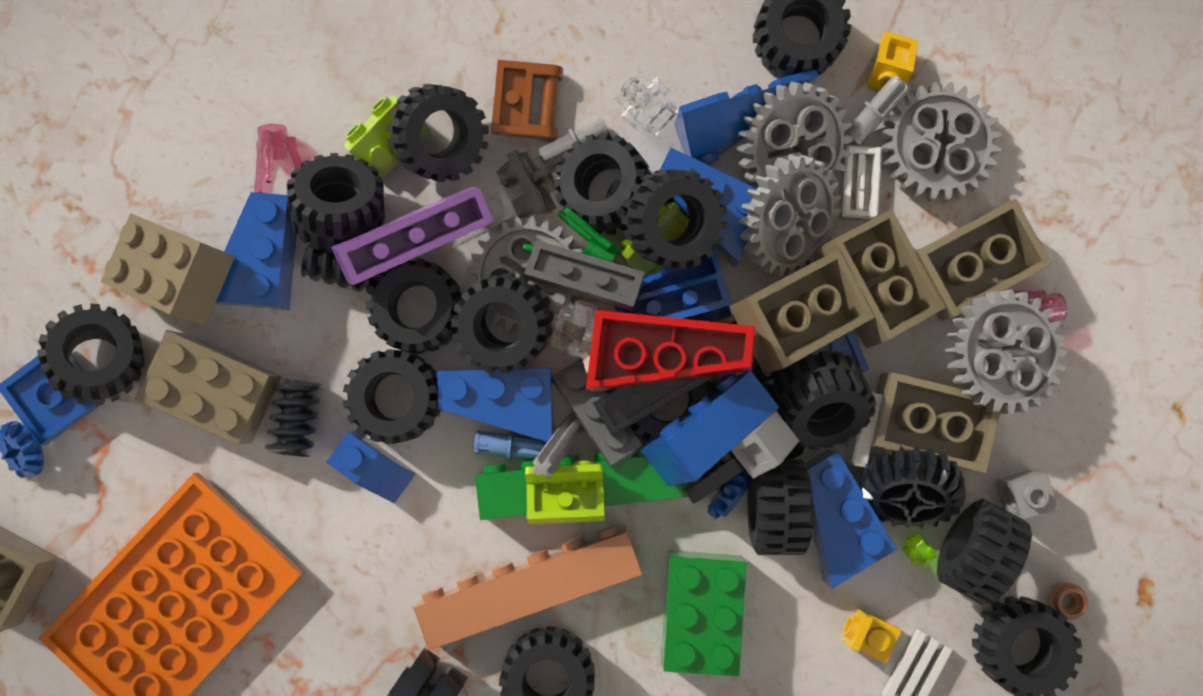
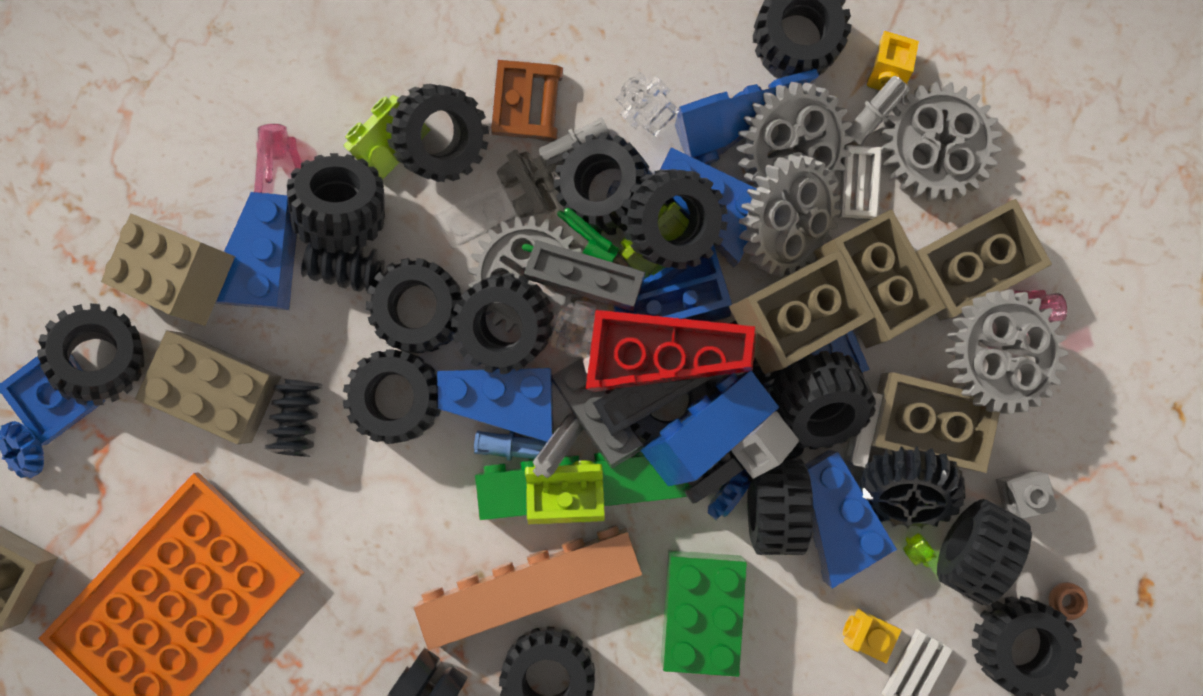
(371, 466): blue slope -> none
(412, 235): medium lavender brick -> none

